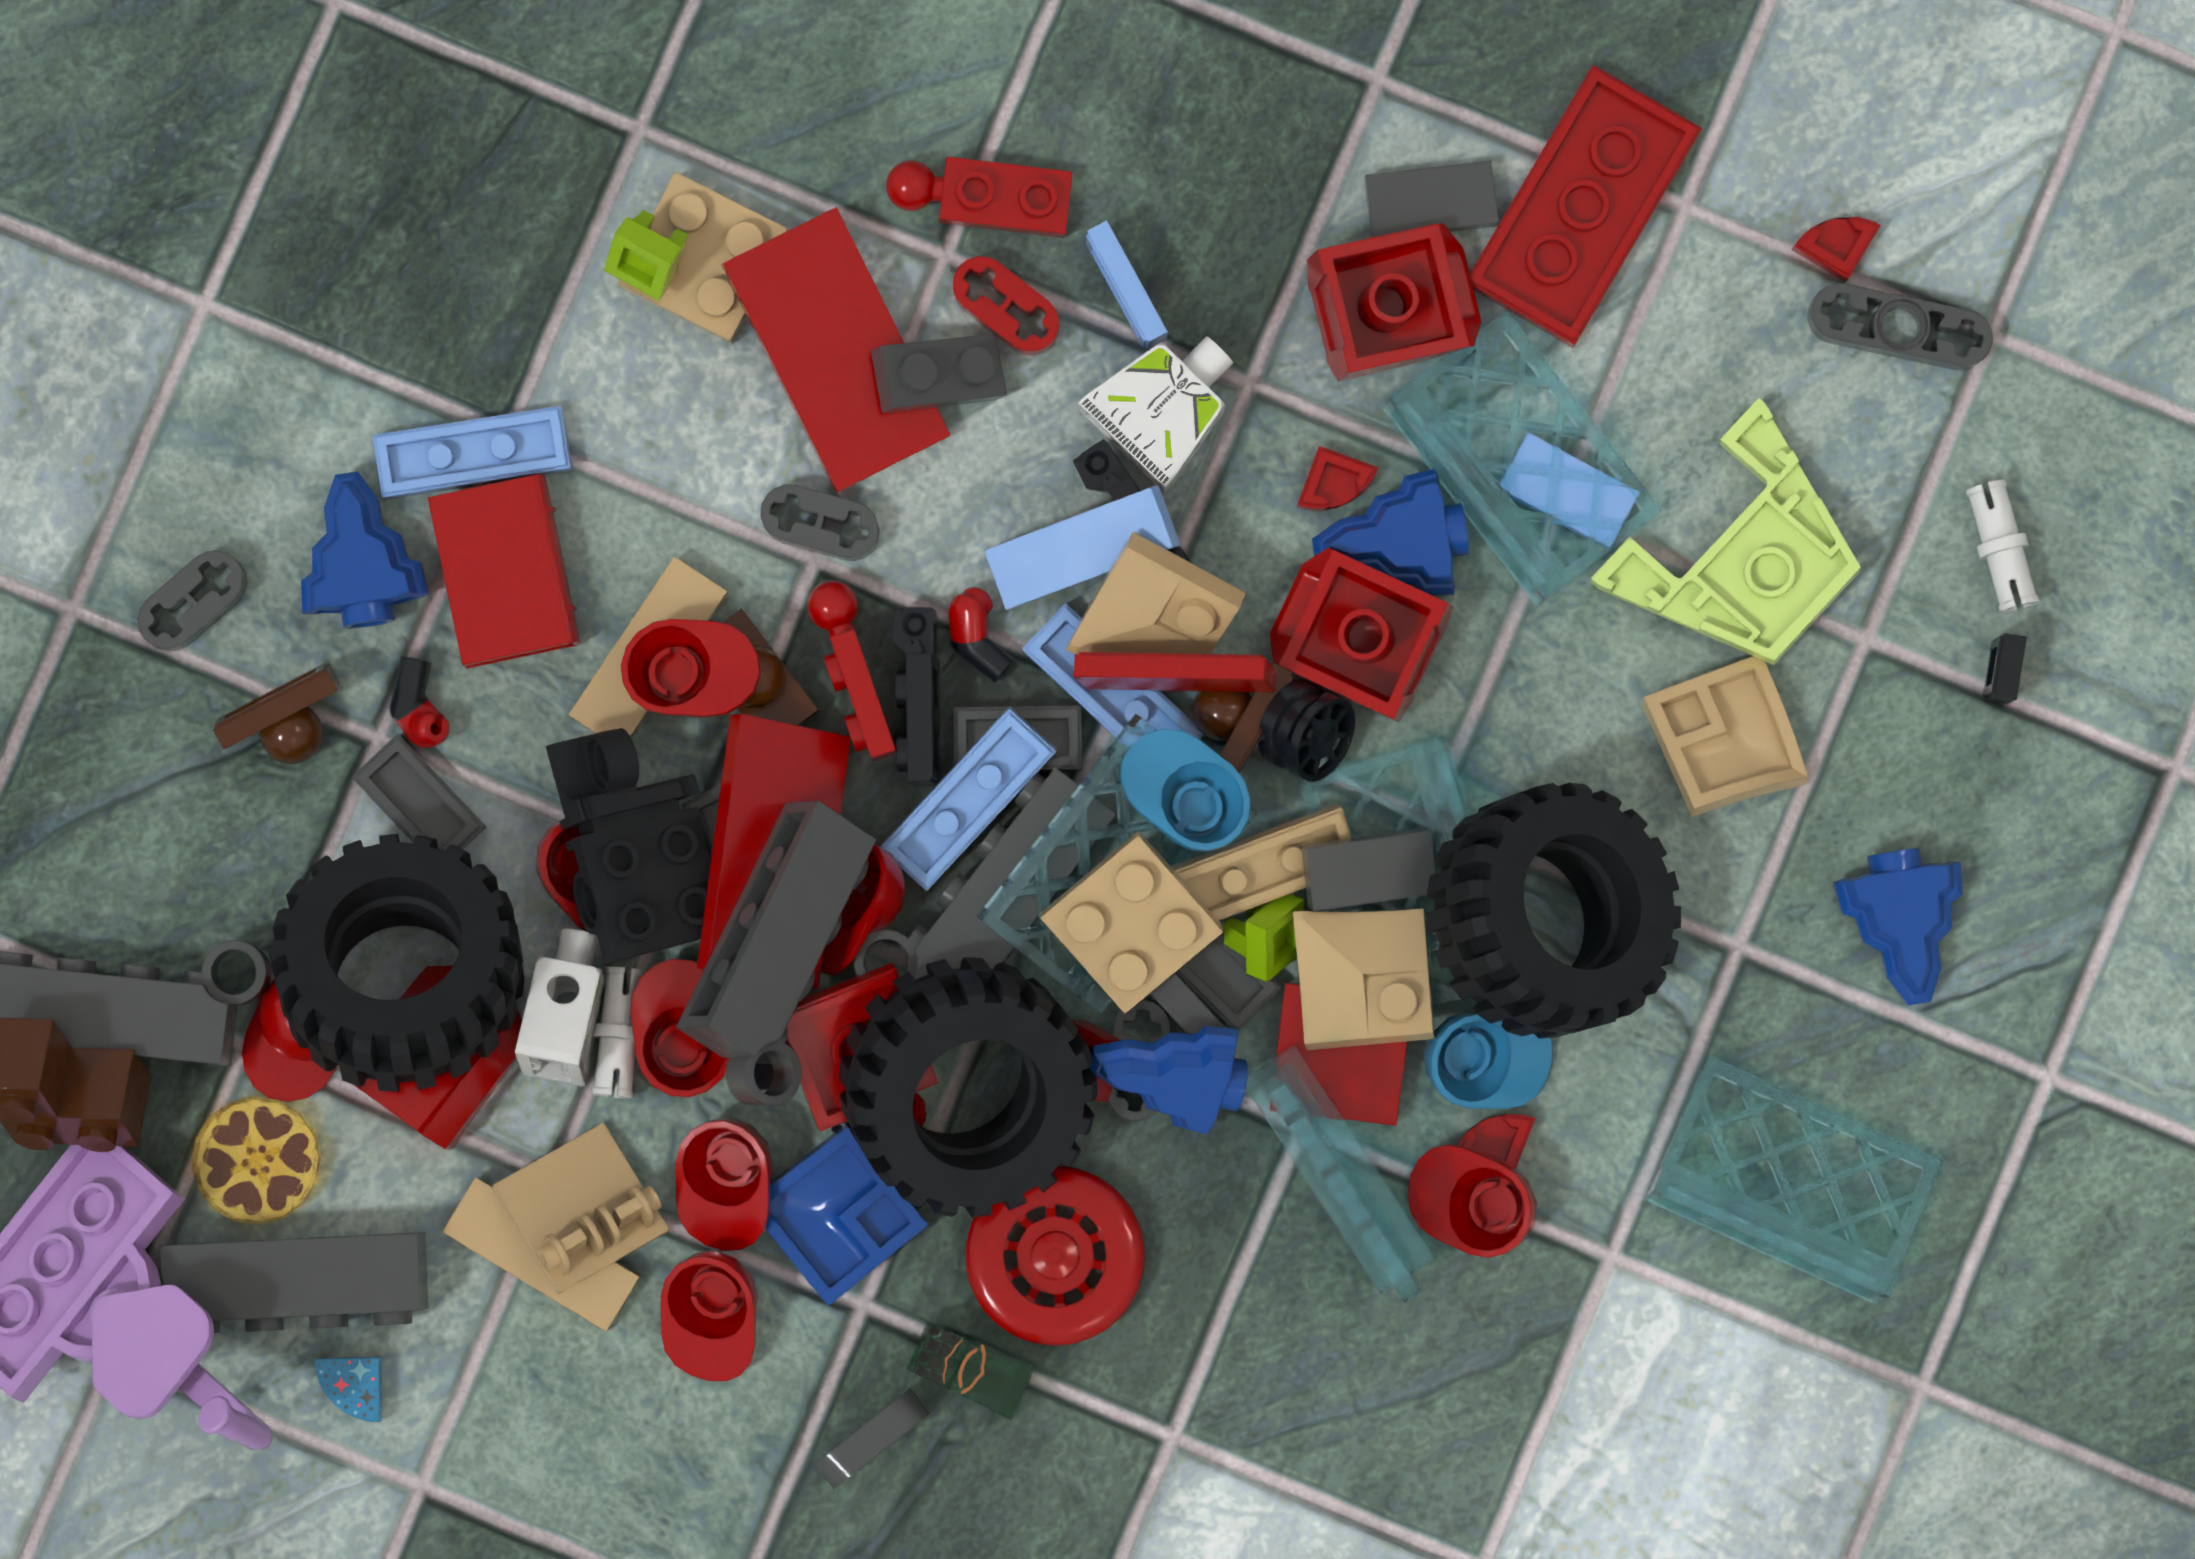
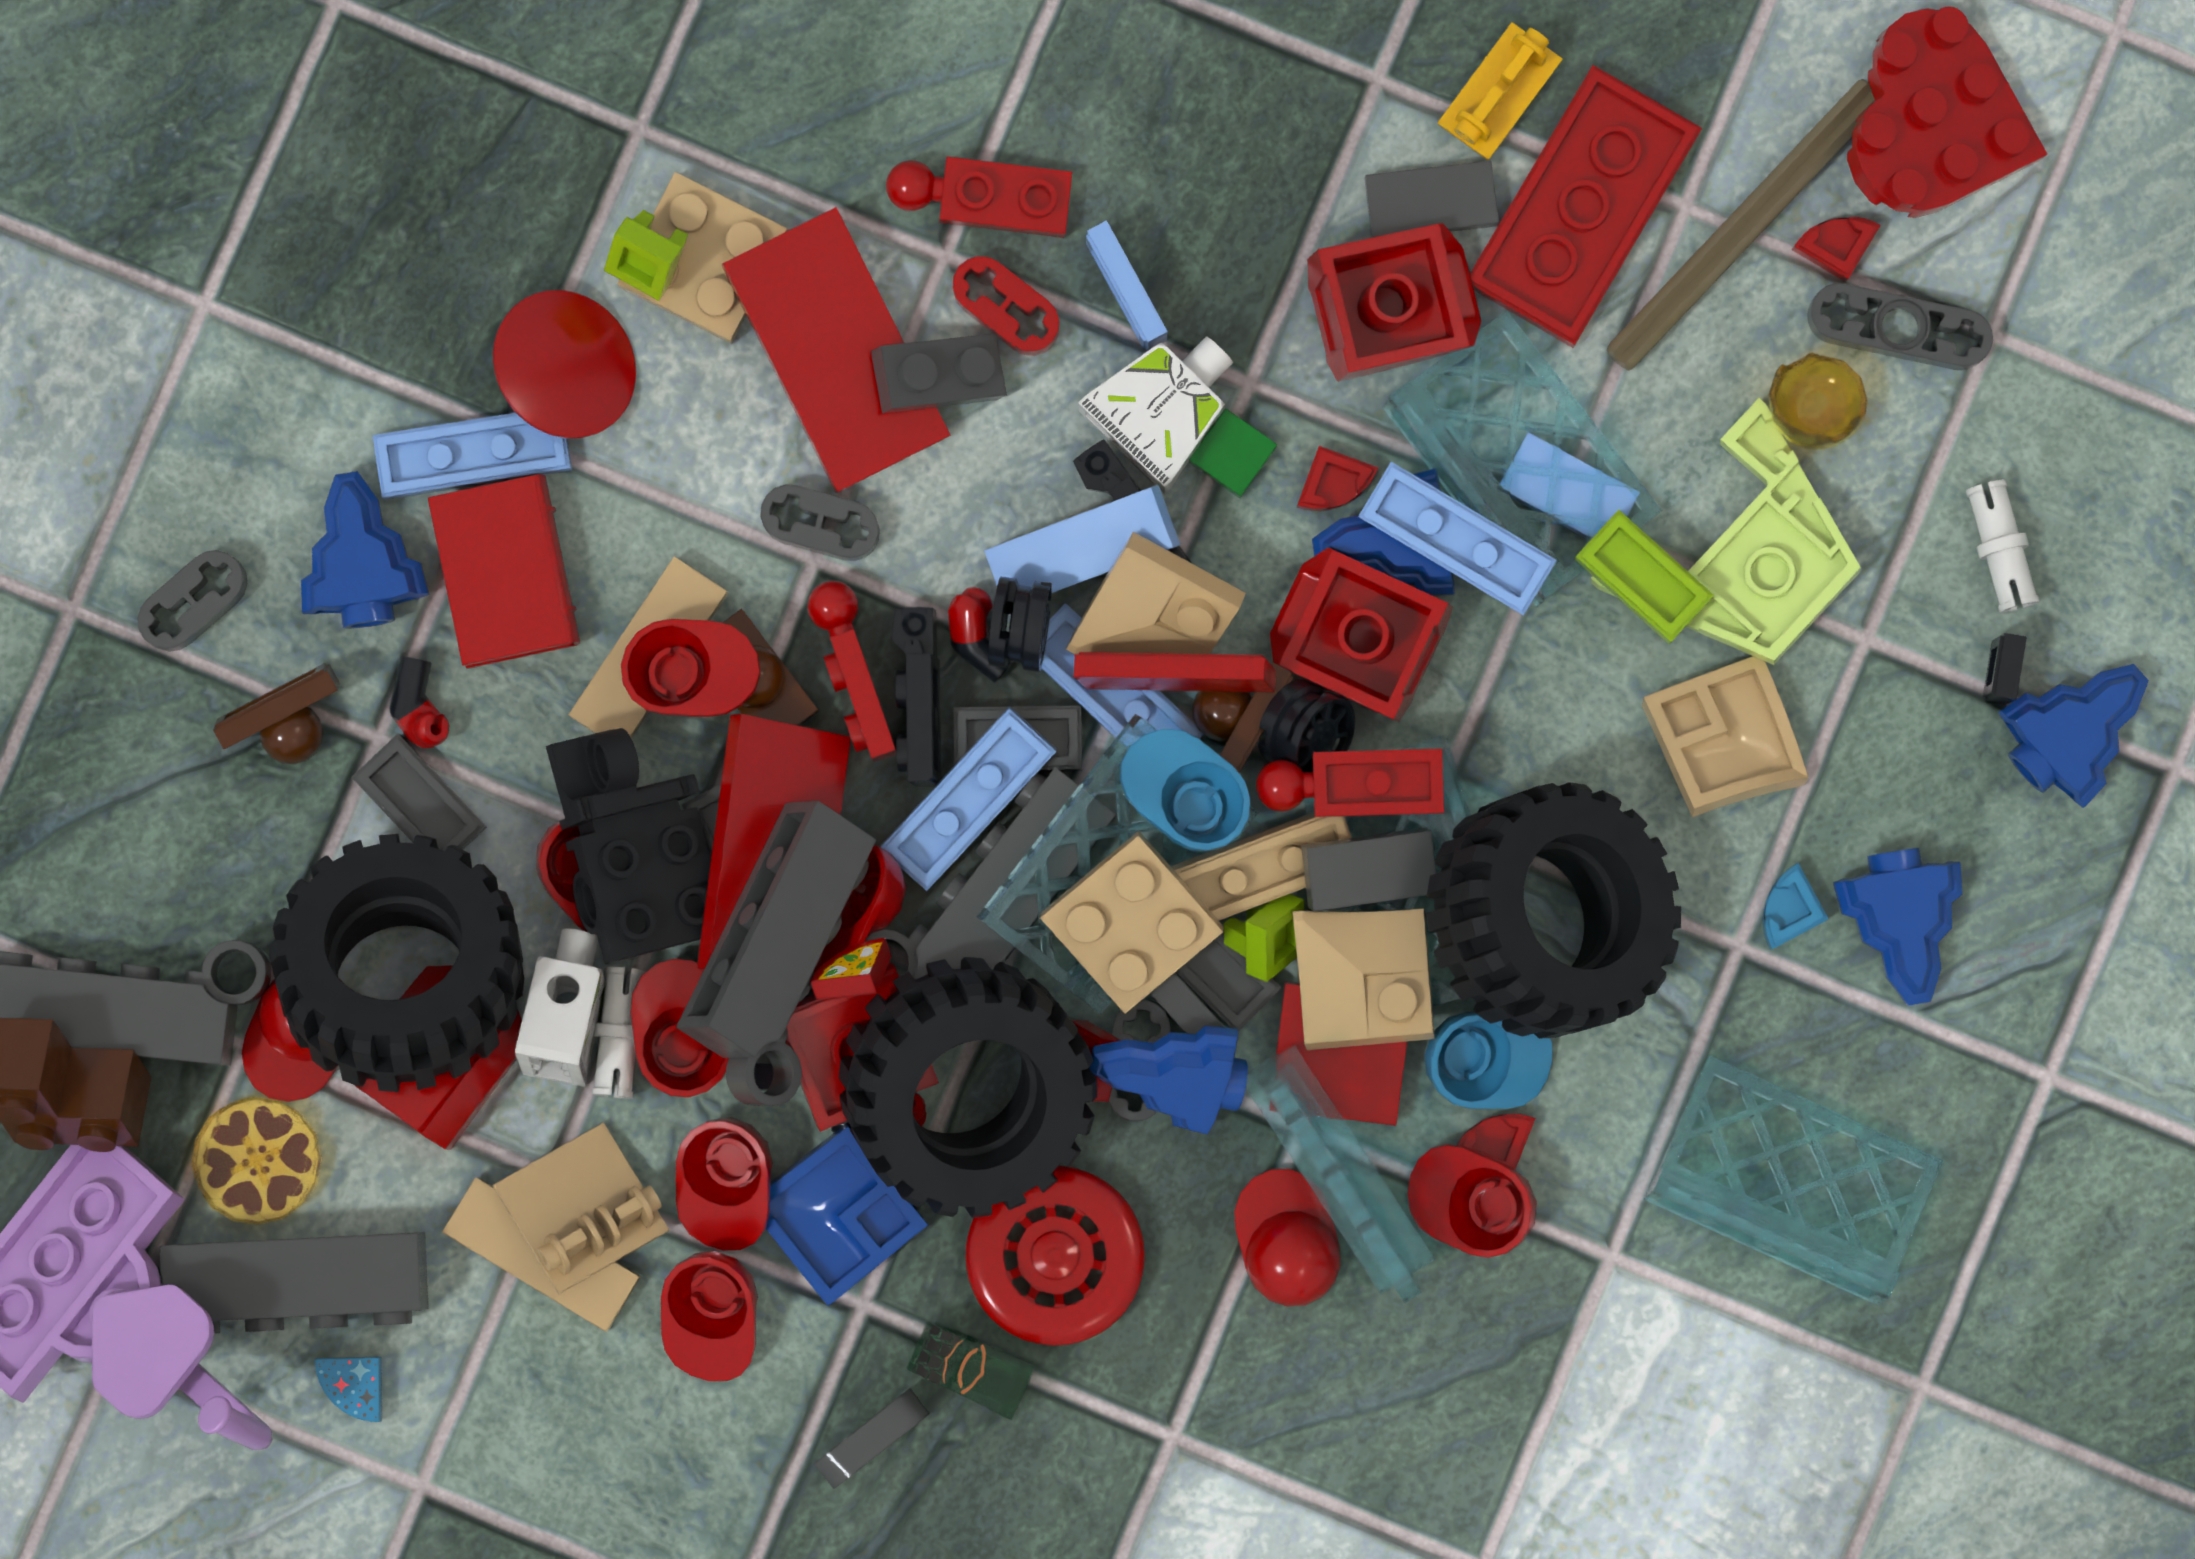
(564, 364): none -> red shield
(852, 971): none -> tile
(1028, 624): none -> black wheel
(1232, 453): none -> green tile
(1286, 1238): none -> red cap
(1358, 783): none -> red plate
(1457, 538): none -> light blue tile
(1500, 90): none -> yellow hinge
(1643, 576): none -> lime tile
(1740, 229): none -> dark tan axle
(1790, 908): none -> dark azure tile
(1817, 402): none -> clear yellow hair
(1938, 117): none -> red plate
(2073, 731): none -> blue rock

